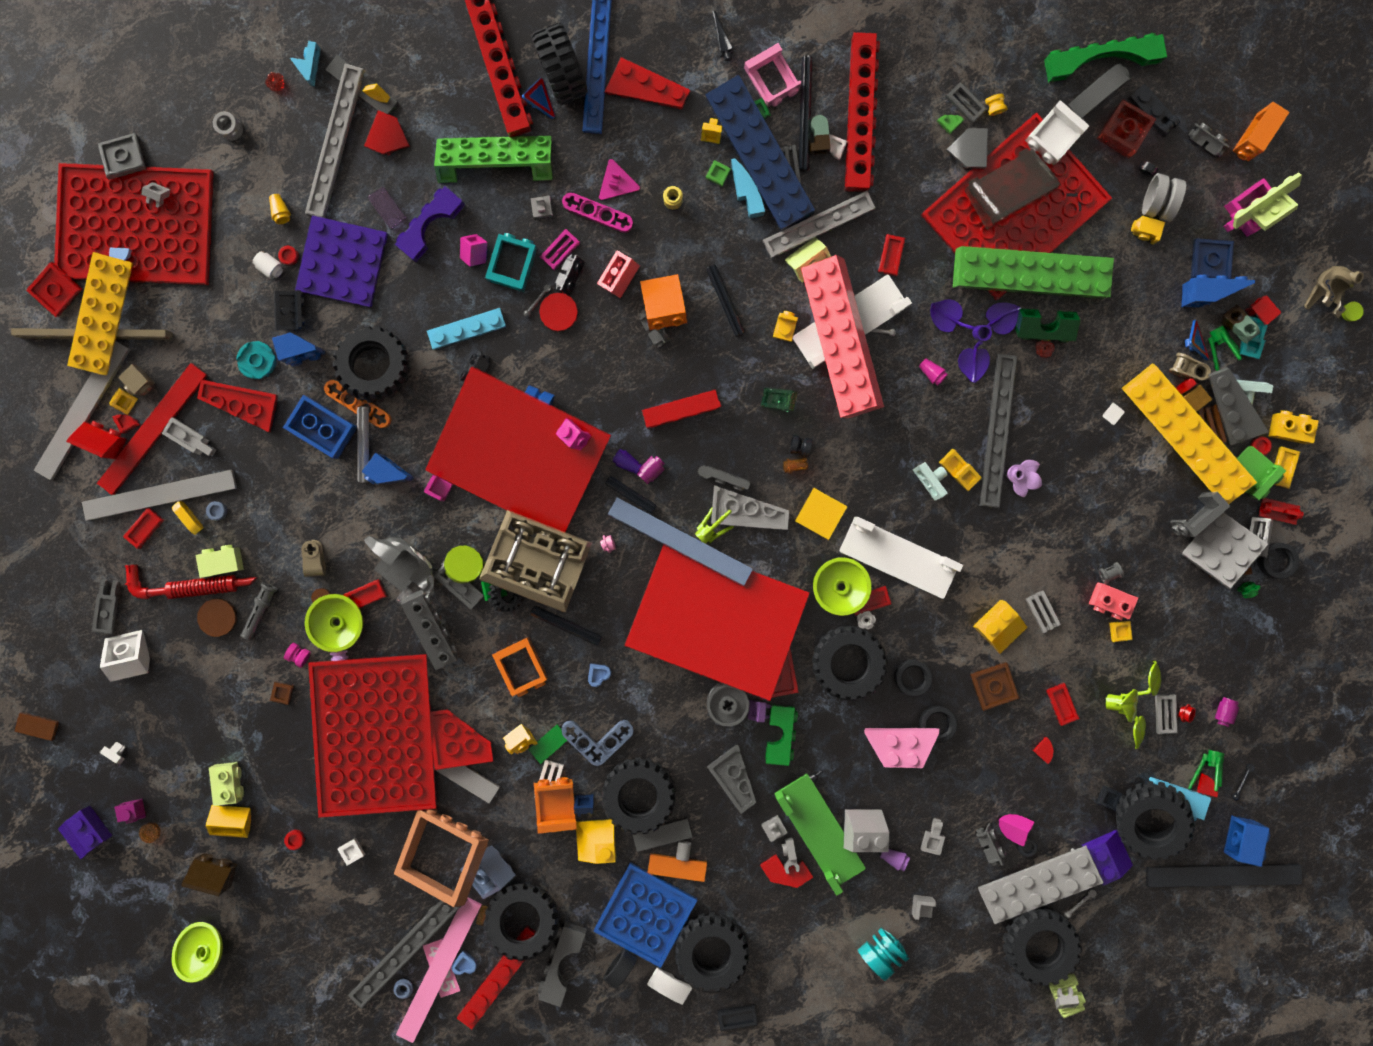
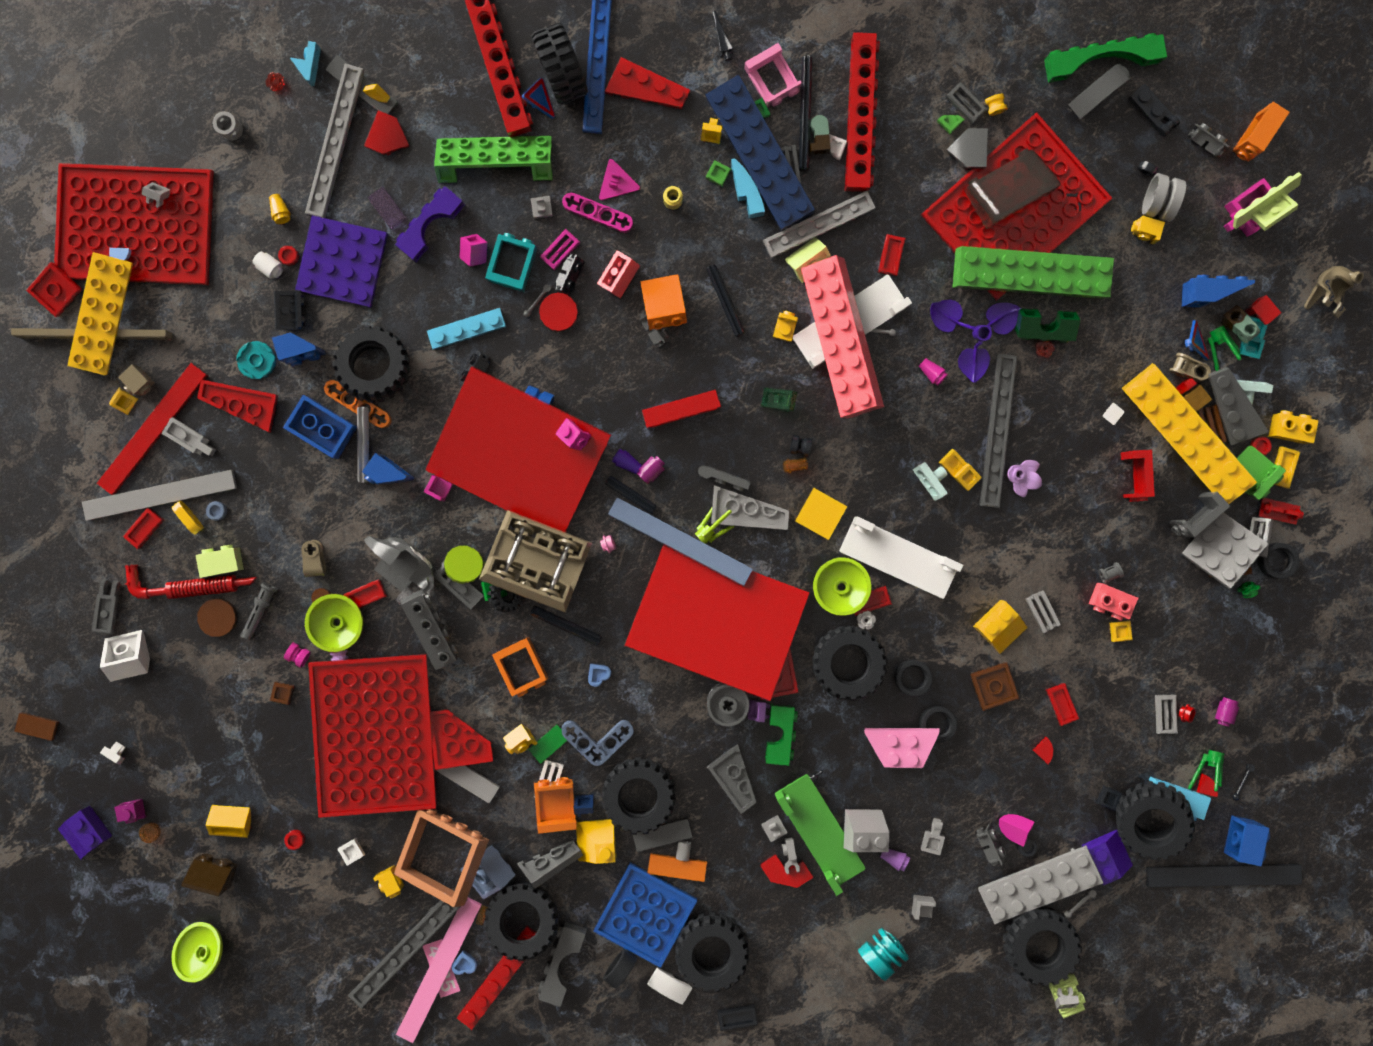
(79, 412): light grey tile -> none
(98, 440): red slope -> none
(121, 156): dark grey tile -> none
(125, 423): red tile -> none
(226, 783): yellowish green brick -> none
(388, 882): none -> yellow brick
(400, 993): sand blue plate -> none
(548, 865): none -> dark grey wing
(1056, 133): white panel -> none
(1126, 128): clear red brick -> none
(1127, 703): lime plant -> none
(1142, 474): none -> red panel
(1212, 258): dark blue tile -> none
(1353, 311): lime tile -> none

